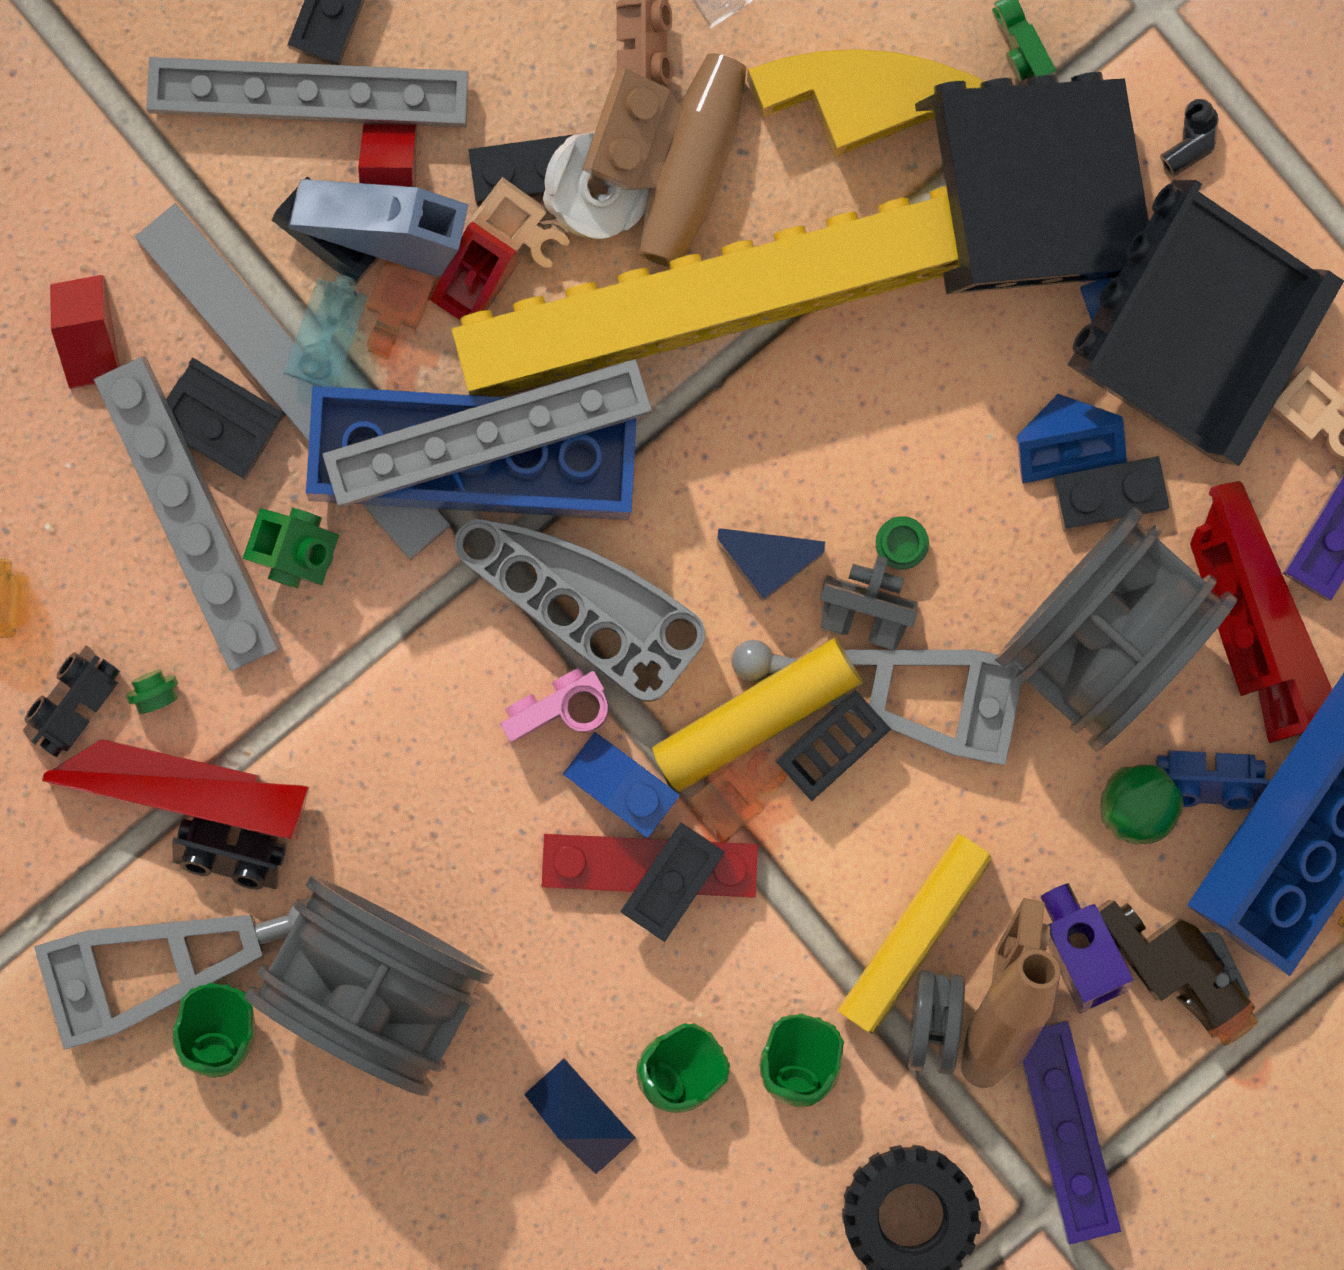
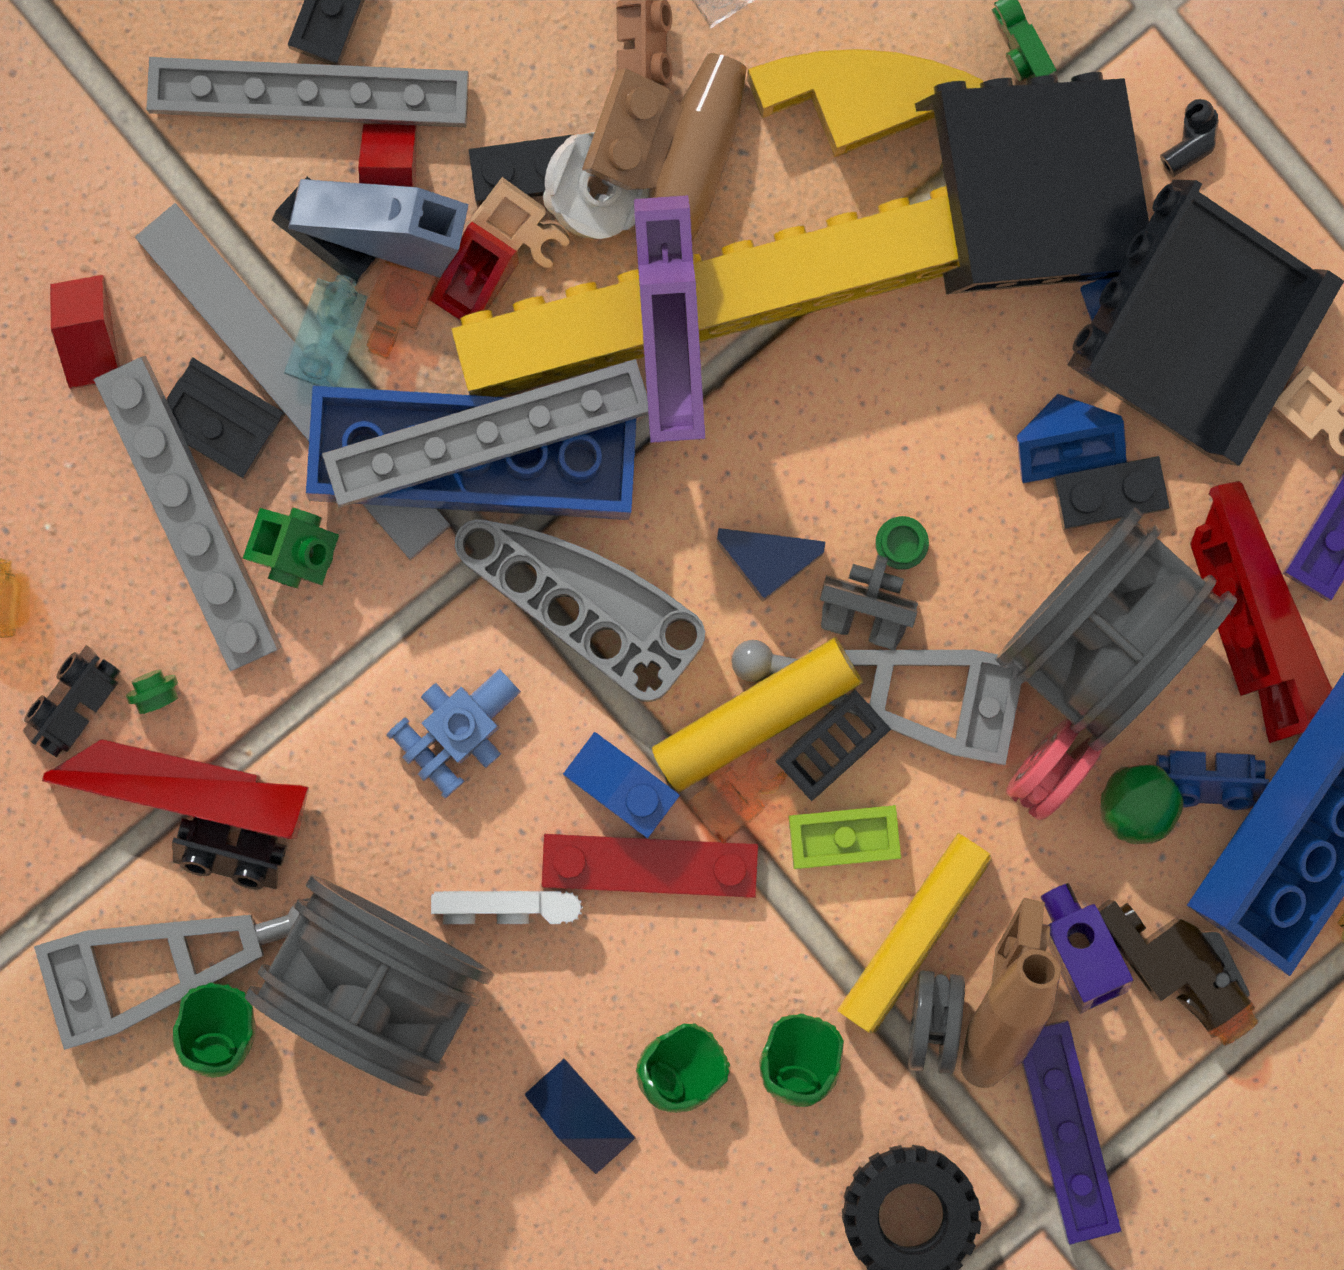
(460, 725): none -> medium blue piece
(510, 906): none -> white hinge
(531, 715): bright pink plate -> none
(669, 318): none -> medium lavender slope
(672, 881): black plate -> none
(844, 837): none -> lime plate
(1050, 773): none -> coral head

